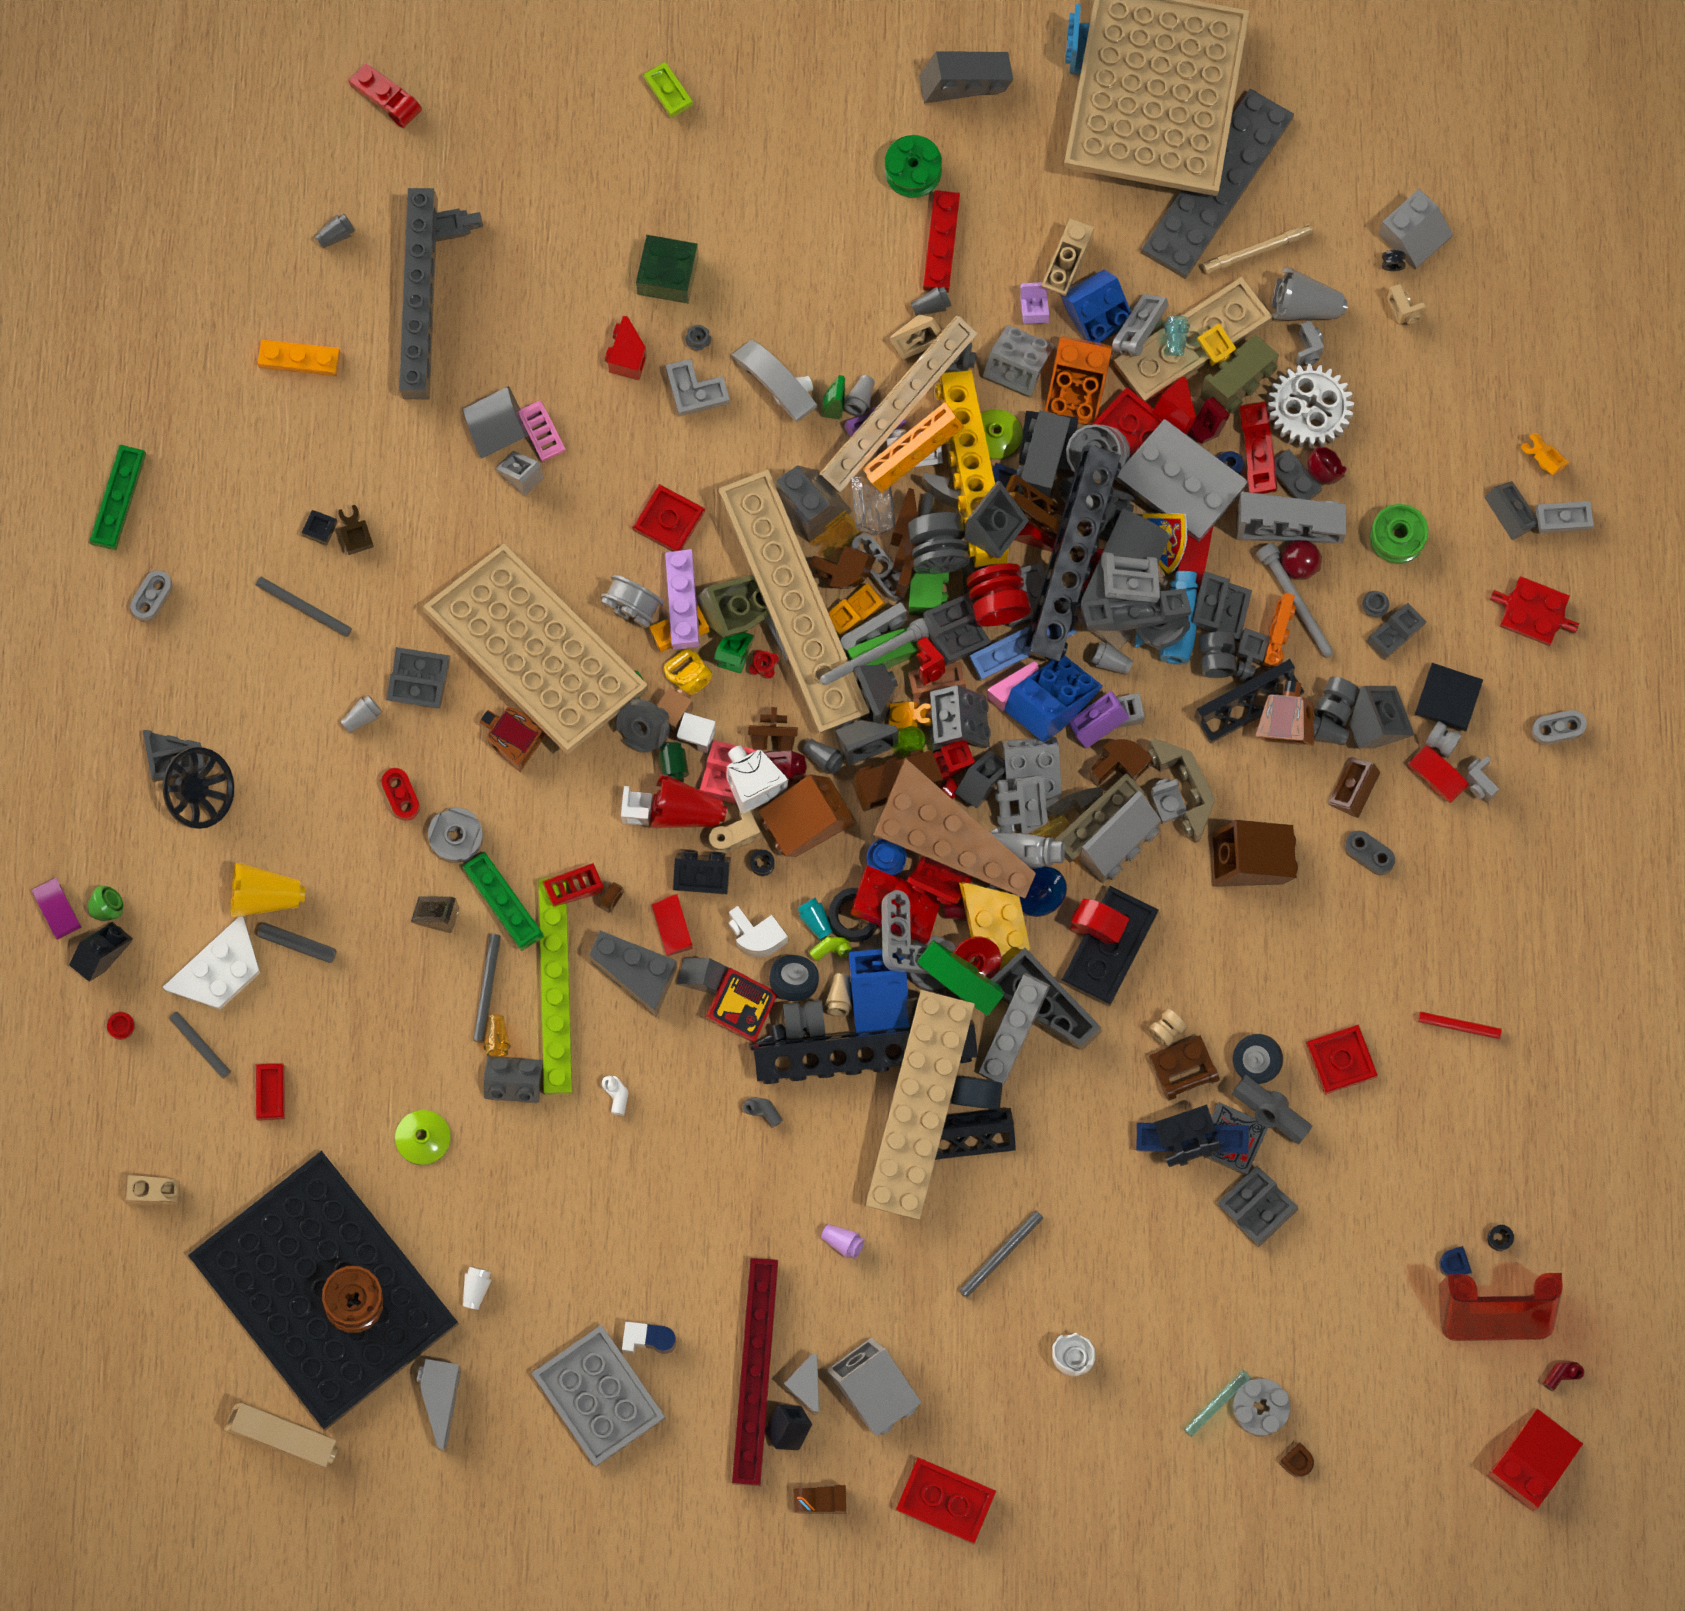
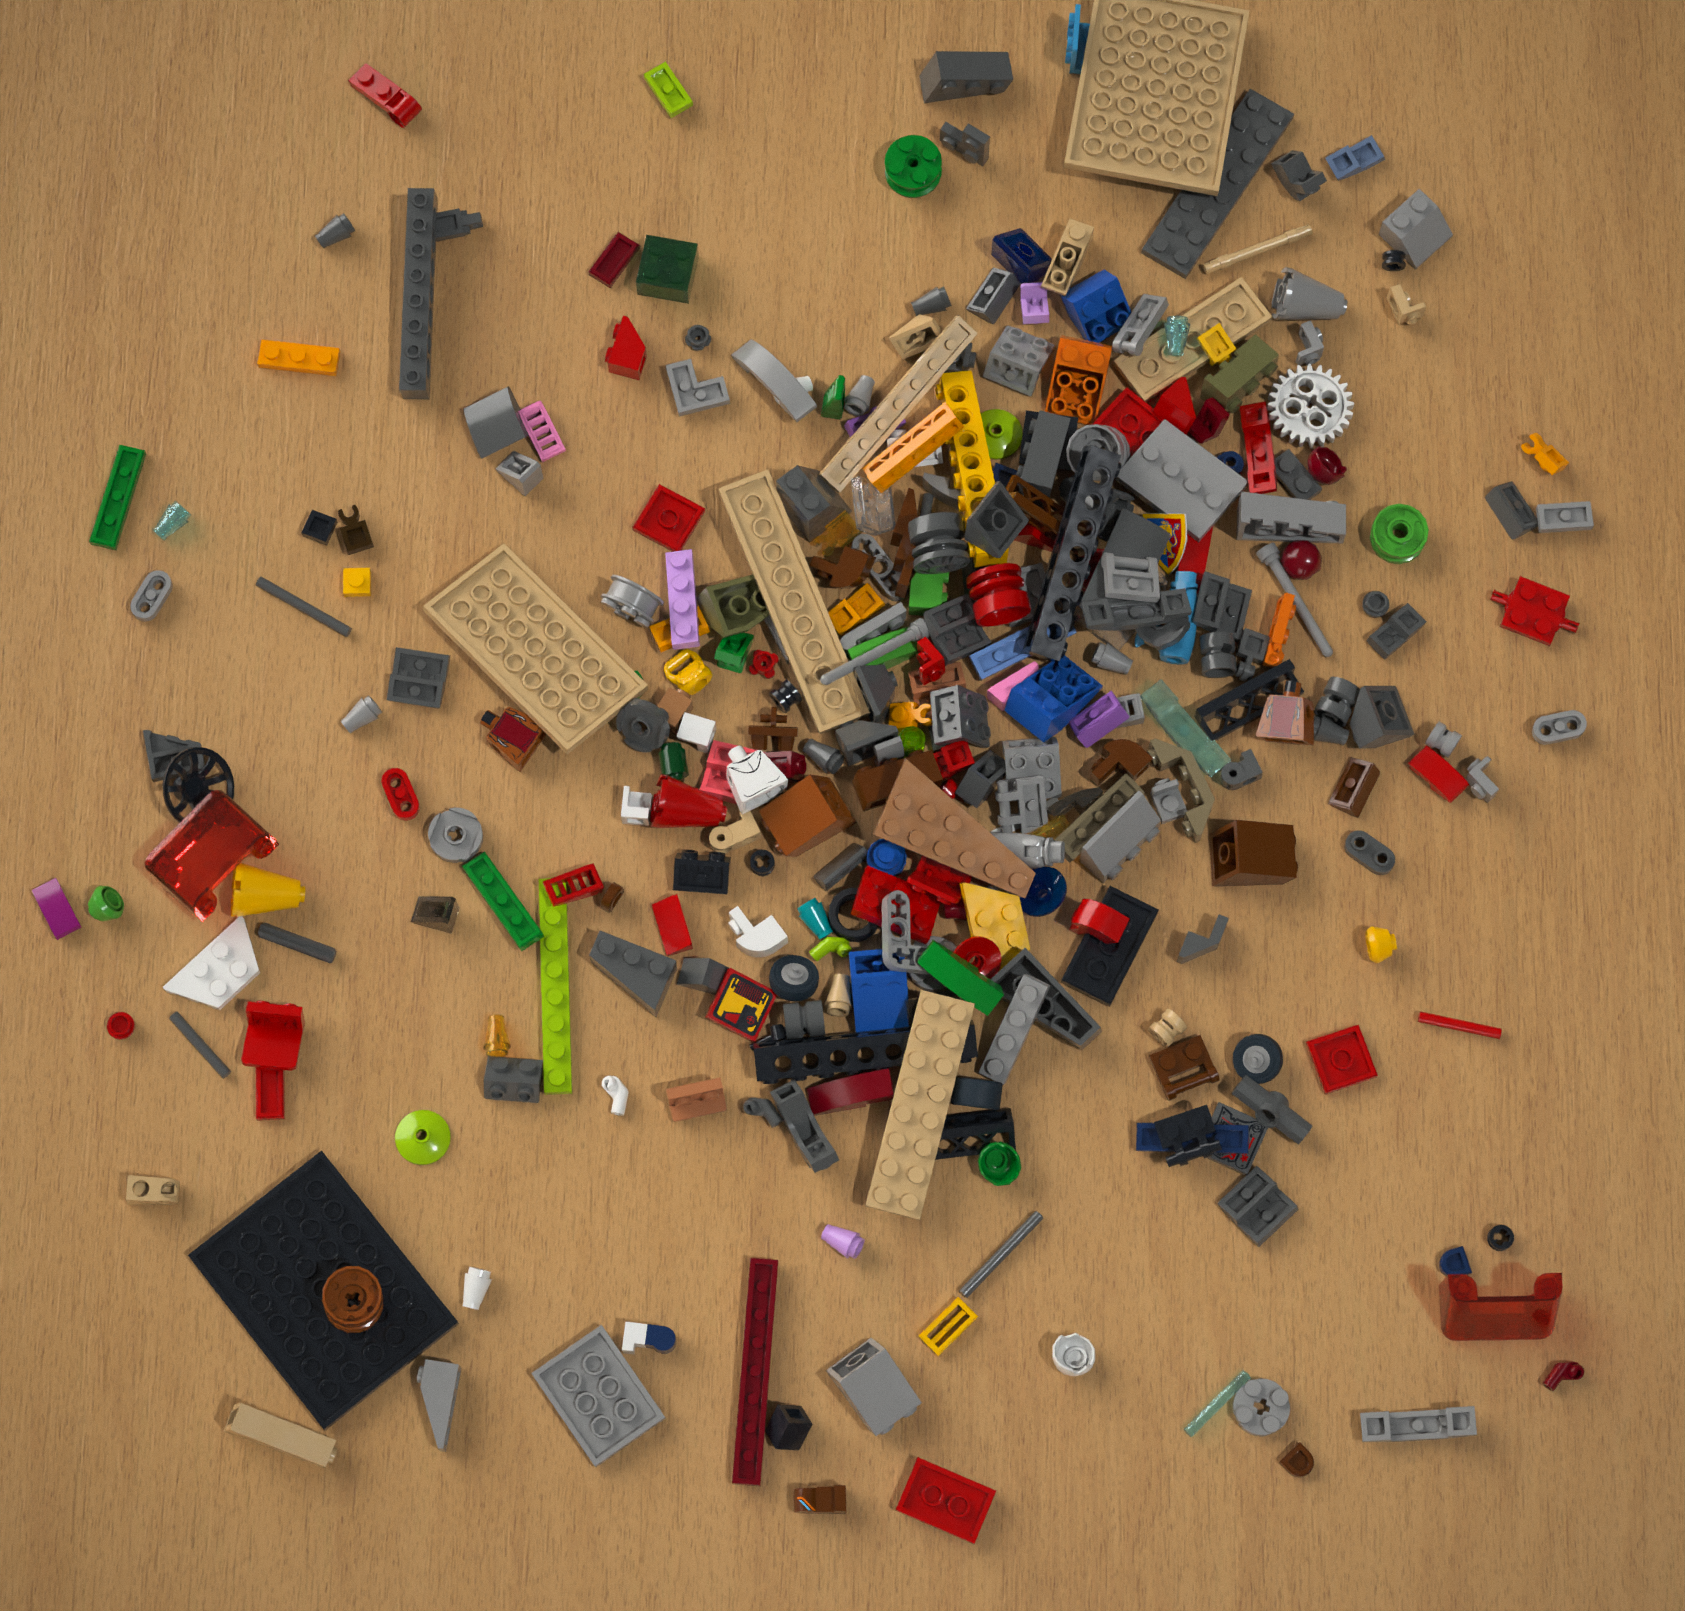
(99, 951): black slope -> none
(172, 519): none -> clear light blue cone
(206, 850): none -> clear red windscreen
(273, 1035): none -> red bracket
(356, 582): none -> yellow plate
(486, 989): dark grey bar -> none
(614, 260): none -> dark red tile
(696, 1099): none -> nougat bracket
(785, 696): none -> black wheel
(803, 1127): none -> dark grey arch
(804, 1384): light grey slope -> none
(840, 866): none -> dark grey slope
(851, 1092): none -> dark red slope
(889, 749): none -> light grey slope
(931, 1343): none -> yellow tile
(941, 240): red plate -> none
(969, 142): none -> dark grey plate
(993, 295): none -> dark grey slope
(999, 1163): none -> green hair
(1020, 255): none -> clear blue slope
(1183, 729): none -> clear light blue slope
(1197, 945): none -> dark grey slope
(1240, 774): none -> dark grey leg
(1297, 175): none -> dark grey brick
(1355, 159): none -> sand blue slope
(1379, 944): none -> yellow cone
(1418, 1425): none -> light grey slope
(1449, 697): black slope -> none
(1535, 1460): red slope -> none

